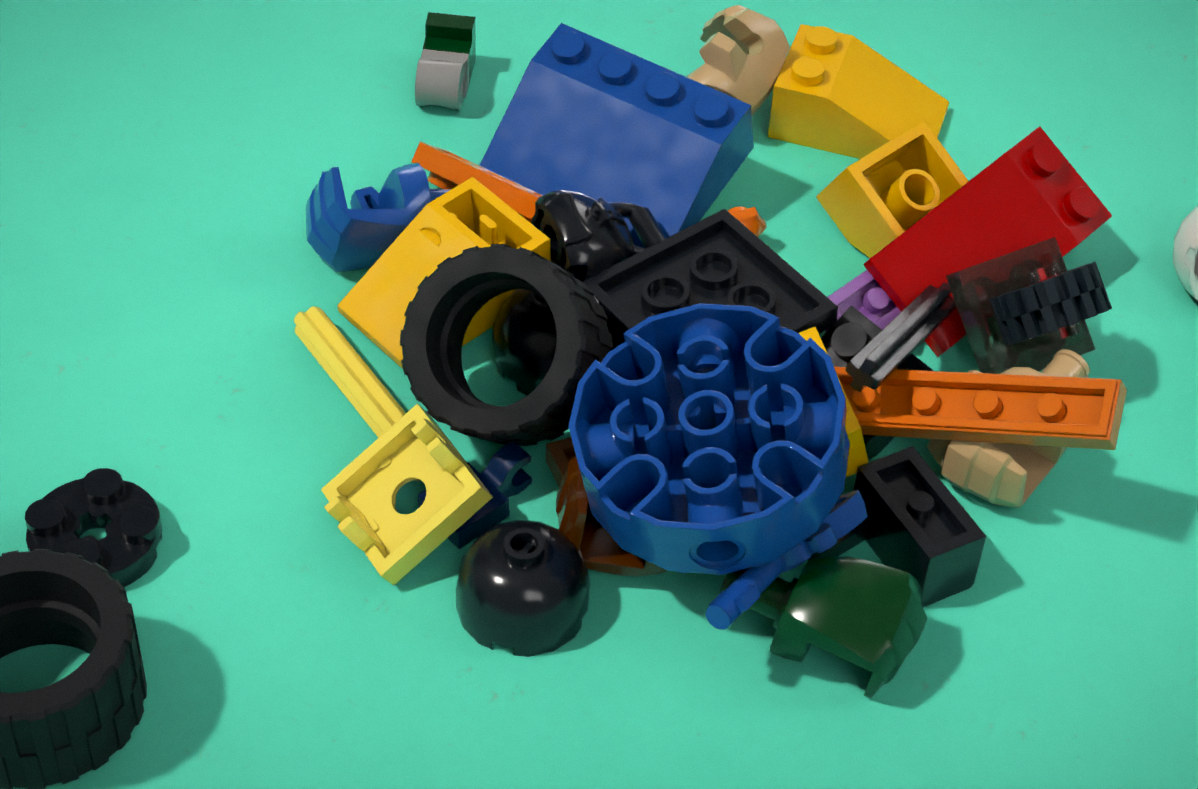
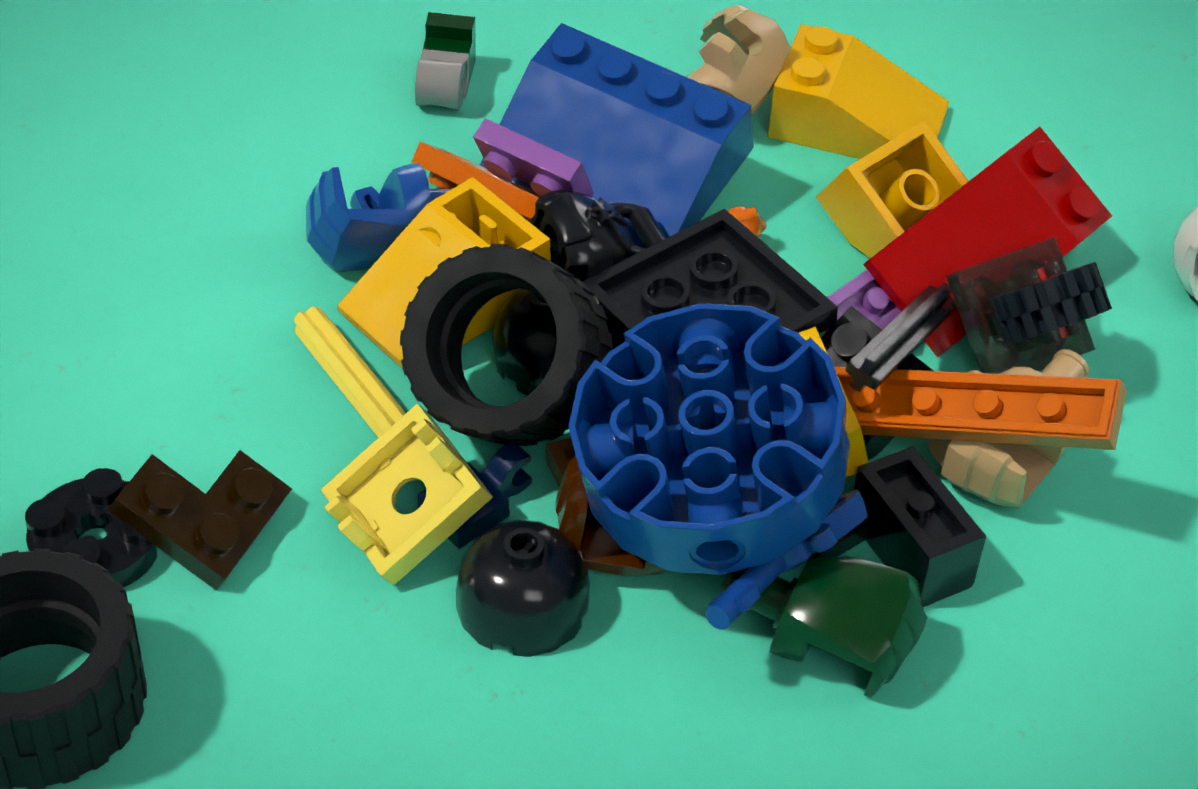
(197, 528): none -> dark brown plate
(518, 157): none -> medium lavender plate

